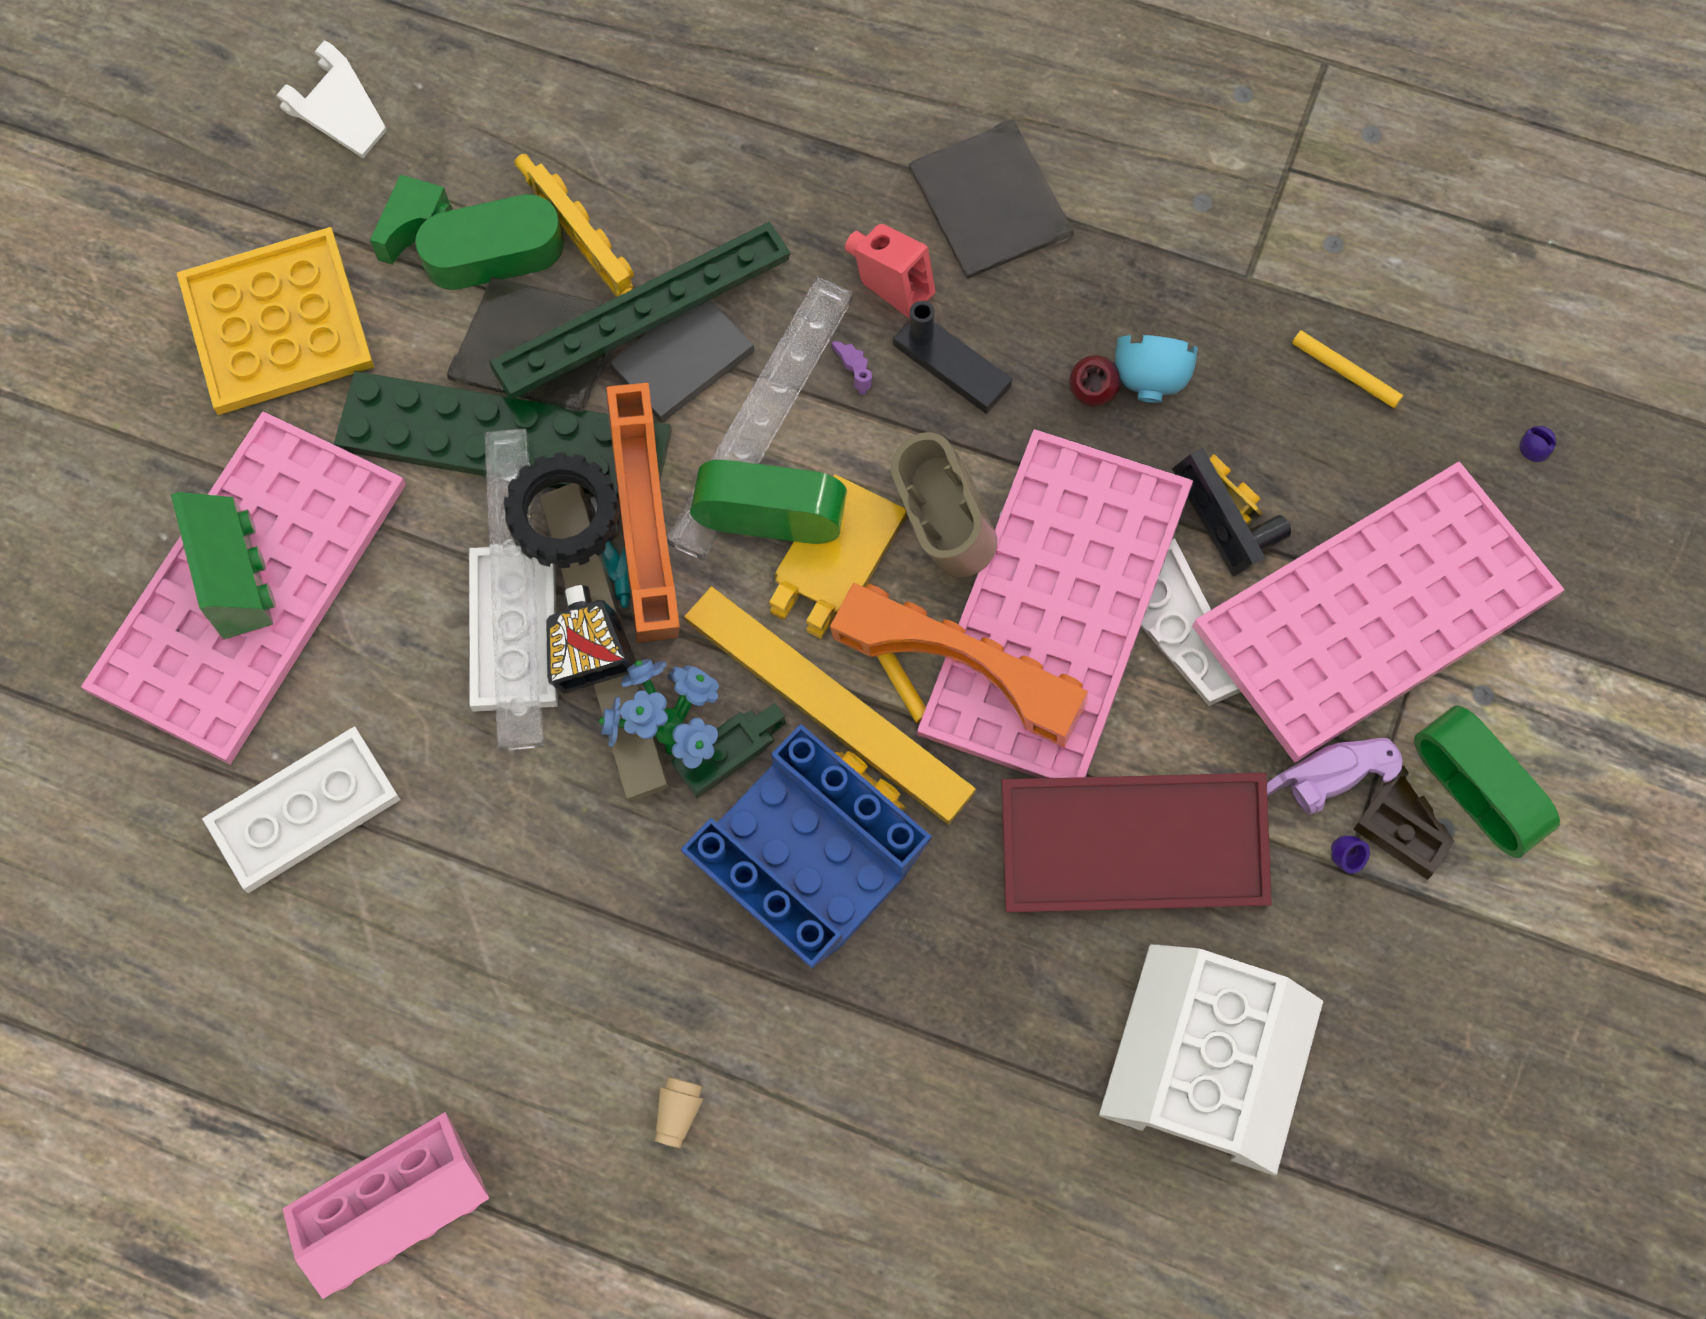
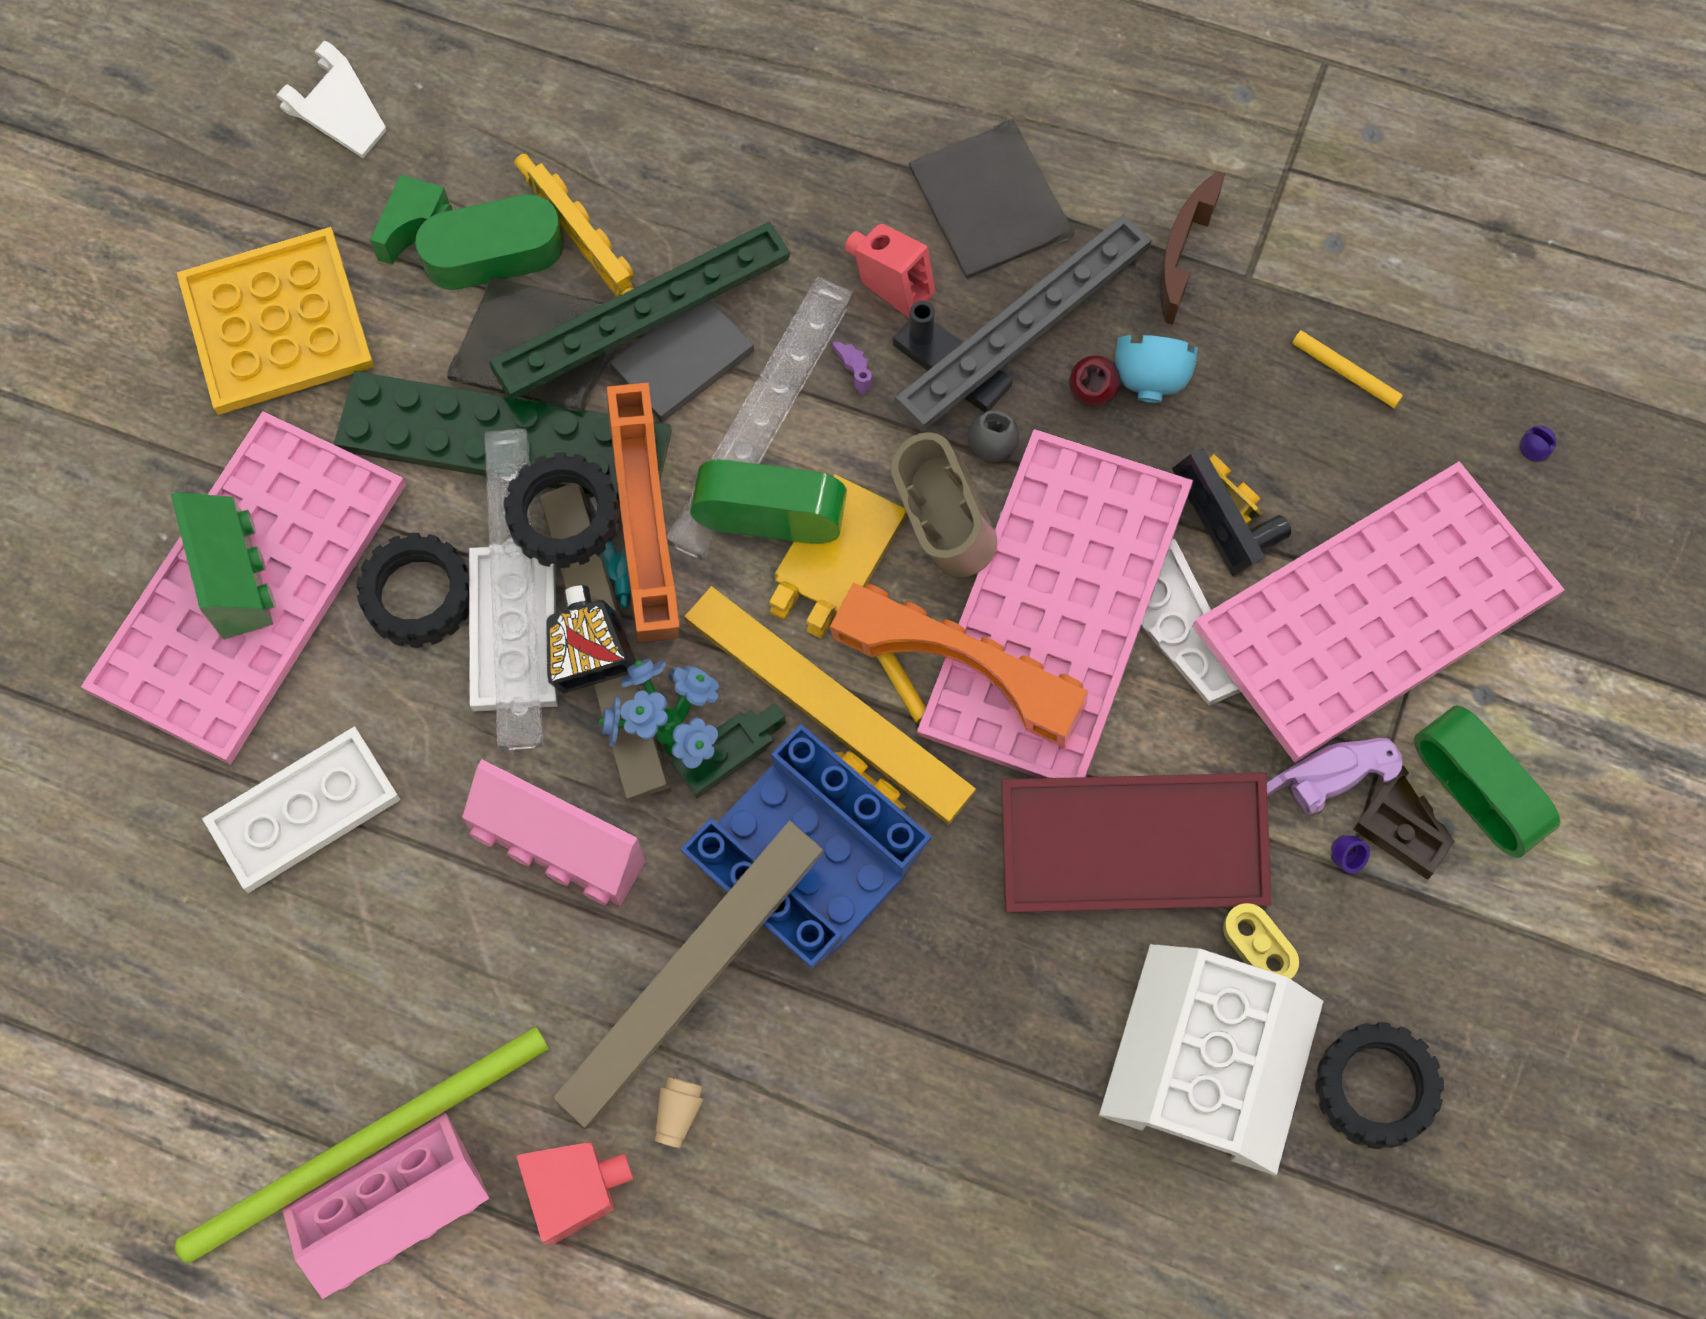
(359, 1146): none -> lime piece
(400, 553): none -> black tyre
(552, 835): none -> bright pink slope
(570, 1187): none -> coral torso
(688, 974): none -> dark tan tile
(993, 436): none -> dark grey piece
(1021, 323): none -> dark grey plate
(1196, 209): none -> reddish brown slope
(1264, 943): none -> light yellow plate
(1412, 1053): none -> black tyre

